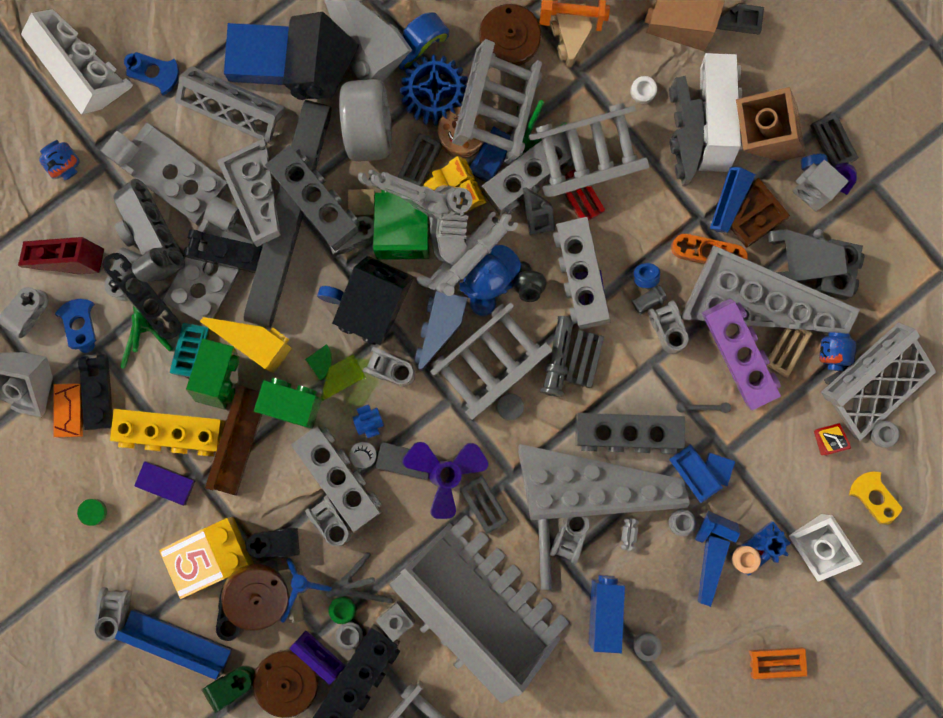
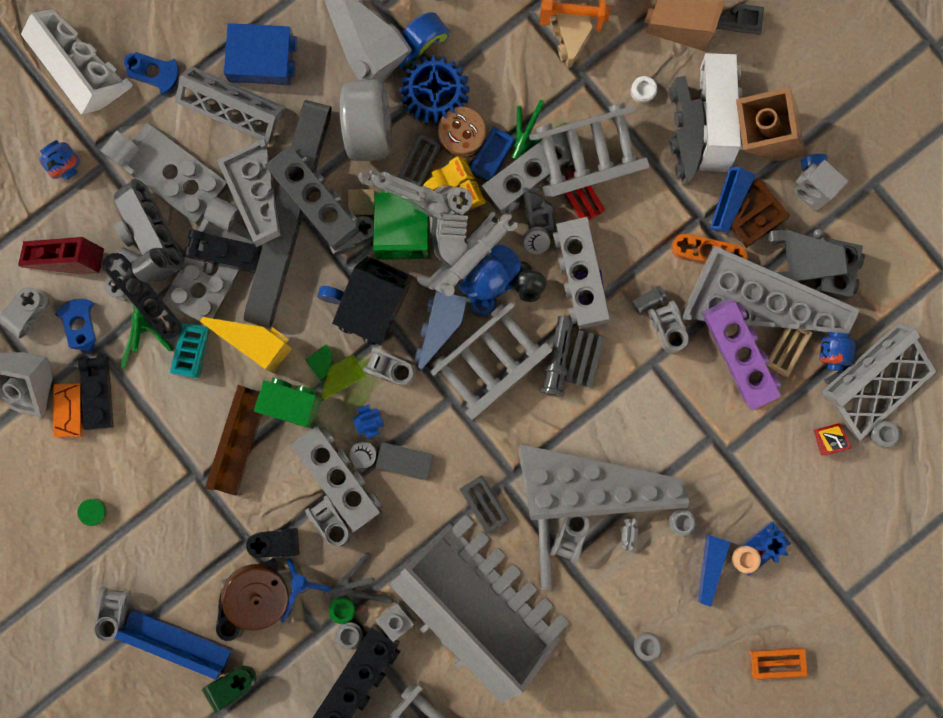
(164, 483): dark purple tile -> none
(166, 430): yellow brick -> none
(206, 557): yellow slope -> none
(211, 374): green brick -> none
(284, 684): reddish brown wheel -> none
(316, 56): black slope -> none
(317, 657): dark purple tile -> none
(468, 460): dark purple piece -> none
(473, 106): light grey fence -> none
(510, 406): dark grey tile -> none
(513, 32): reddish brown wheel -> none
(536, 240): none -> light grey tile
(606, 614): blue brick -> none
(647, 275): blue tile -> none
(671, 427): dark grey brick -> none
(696, 473): blue tile -> none
(719, 526): blue tile -> none
(720, 467): blue tile -> none
(724, 407): dark grey hinge -> none
(819, 134): dark grey tile -> none
(825, 547): white slope -> none
(849, 173): dark purple tile -> none
(872, 482): yellow piece -> none

